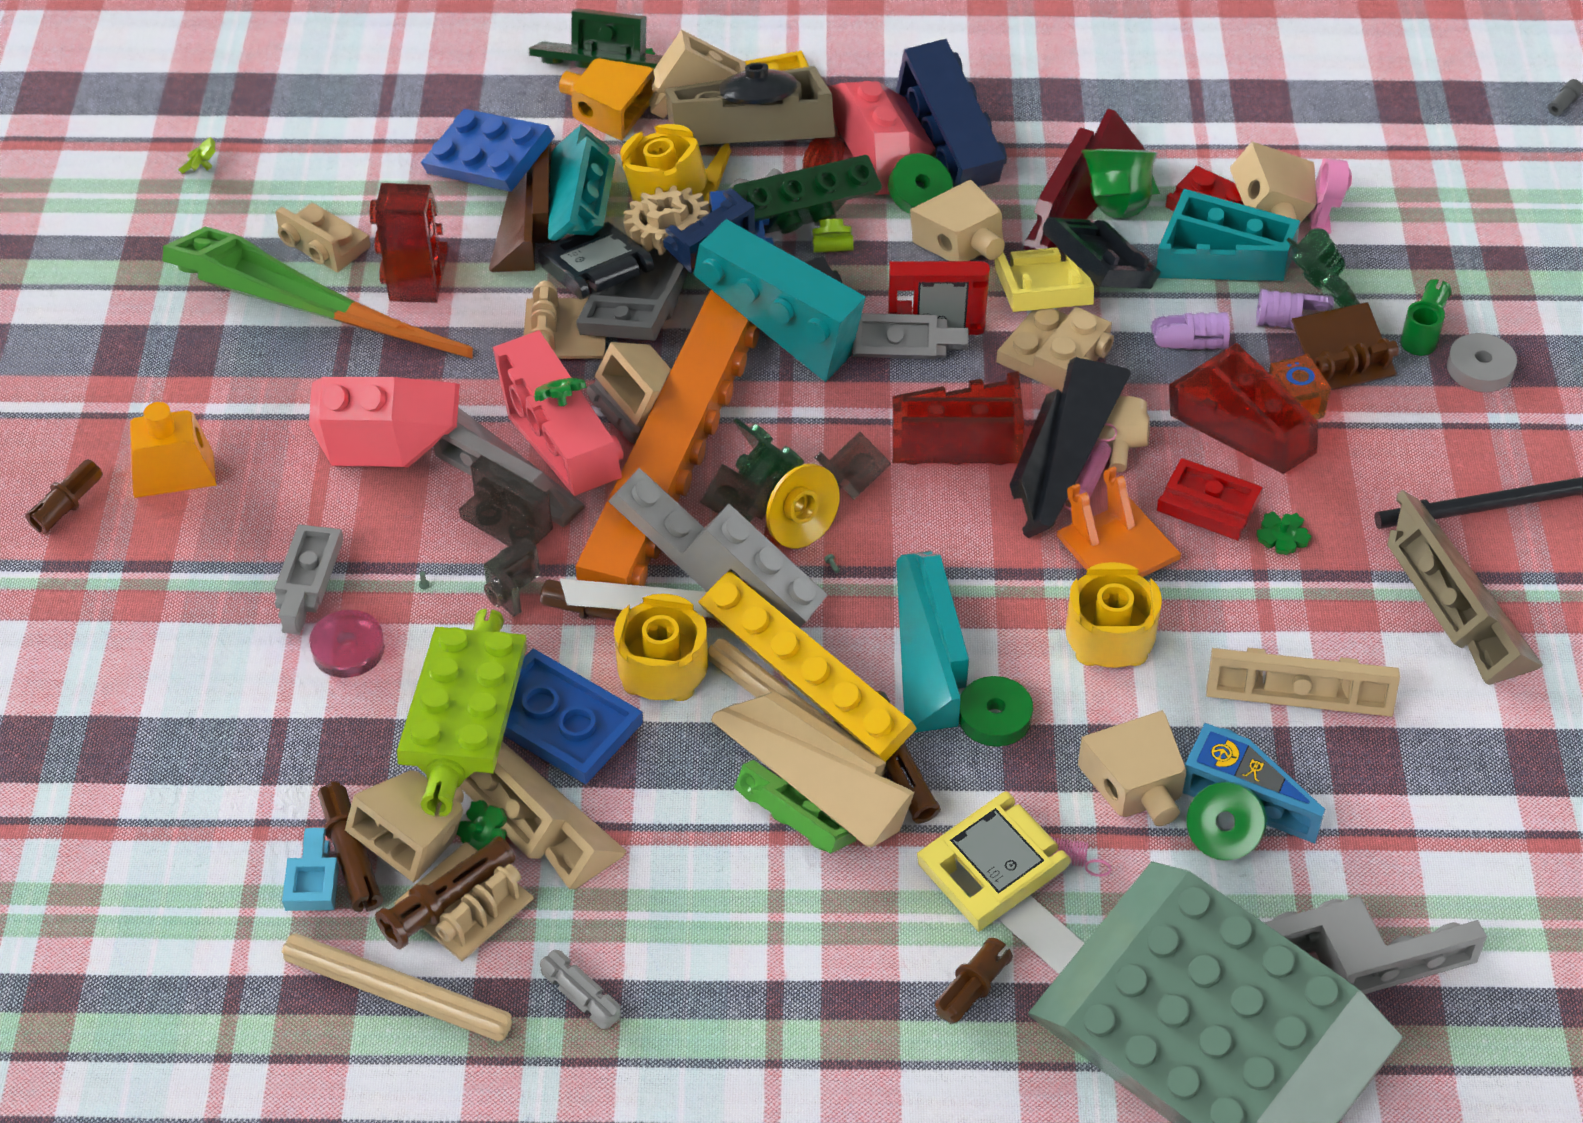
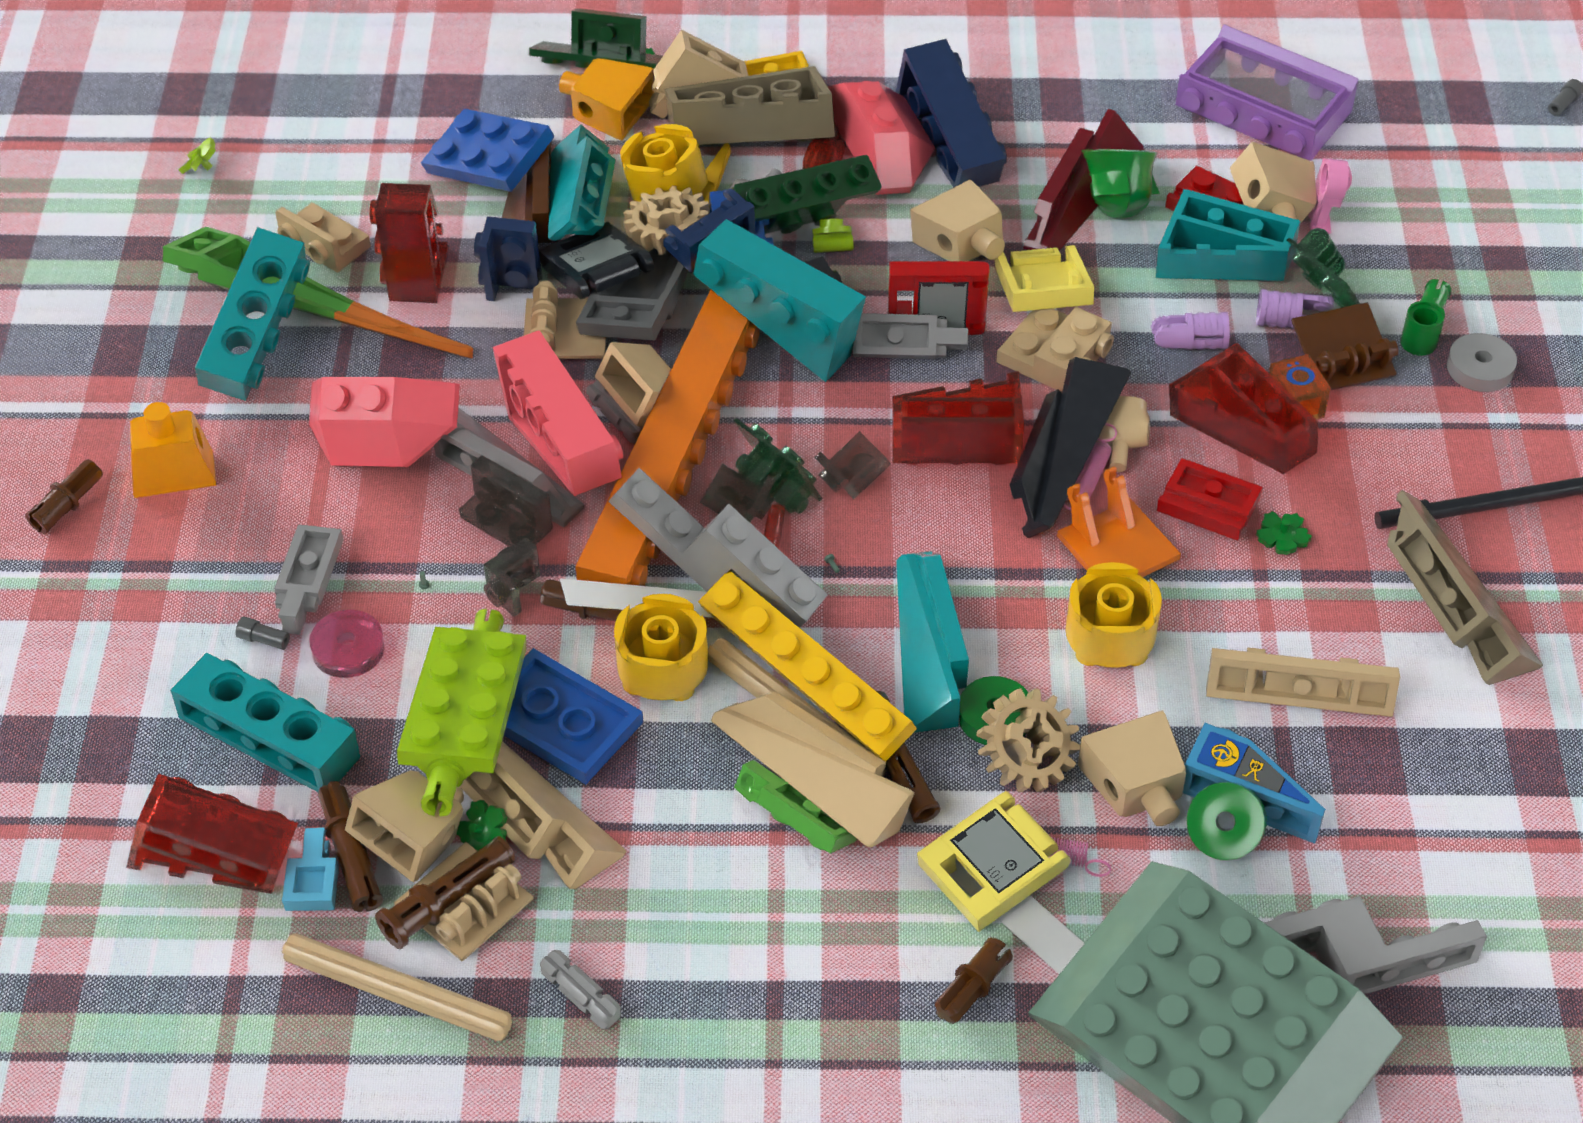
(210, 835): none -> clear red wedge
(252, 630): none -> dark grey piece
(266, 256): none -> teal brick
(266, 722): none -> teal brick
(507, 255): none -> dark blue bracket
(559, 389): green plant -> none
(758, 85): black dish -> none
(802, 506): yellow dish -> none
(918, 168): green piece -> none
(1013, 752): none -> tan gear
(1101, 253): black container -> none
(1267, 92): none -> medium lavender window

